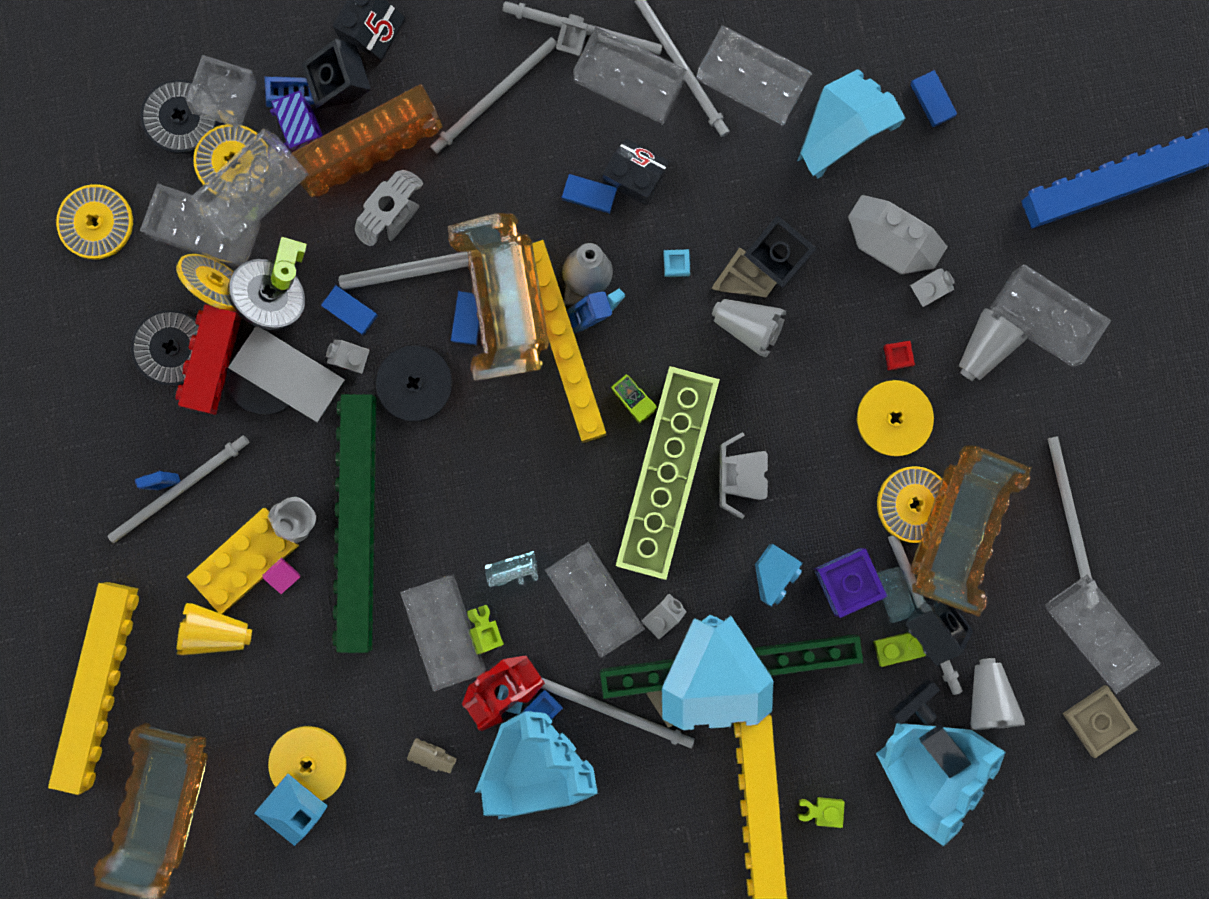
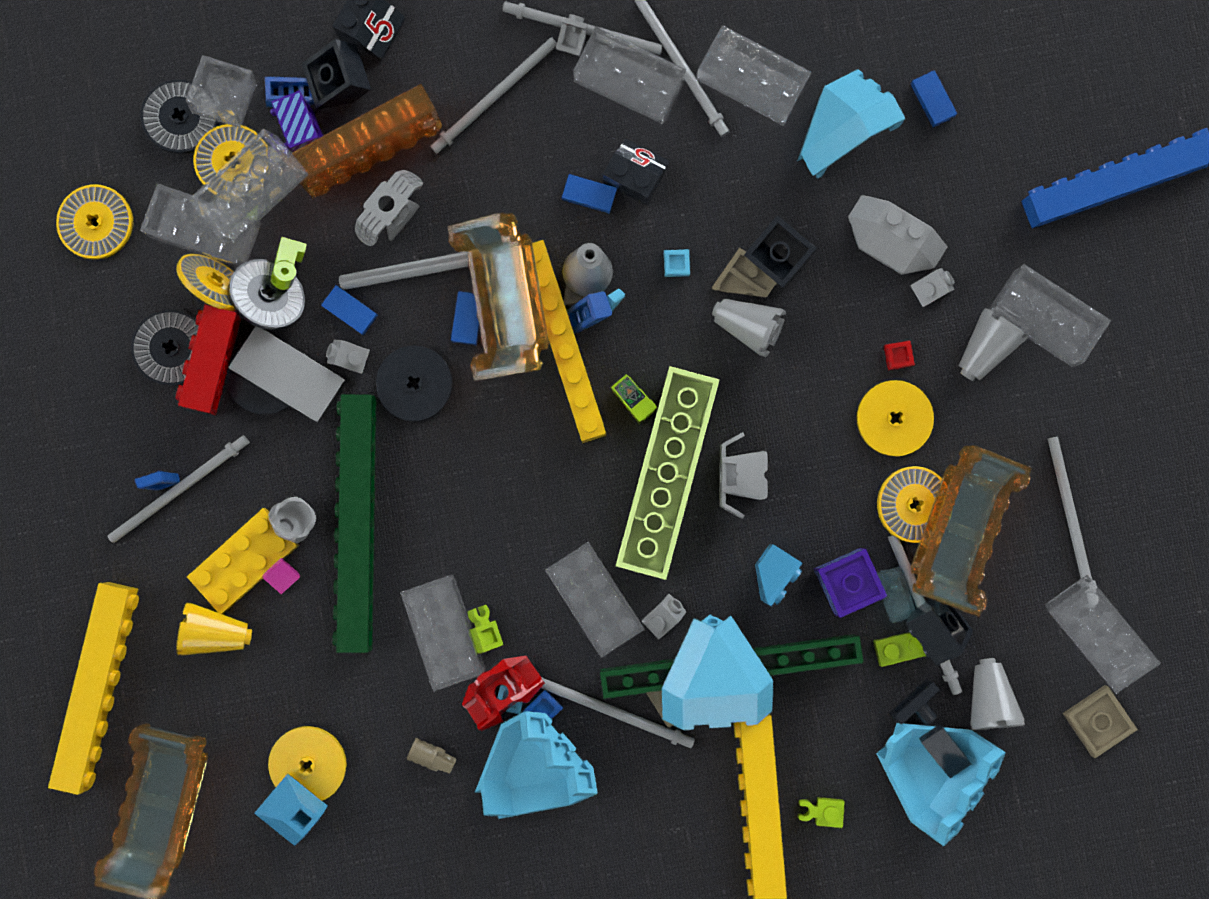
(509, 569): clear light blue plate -> none

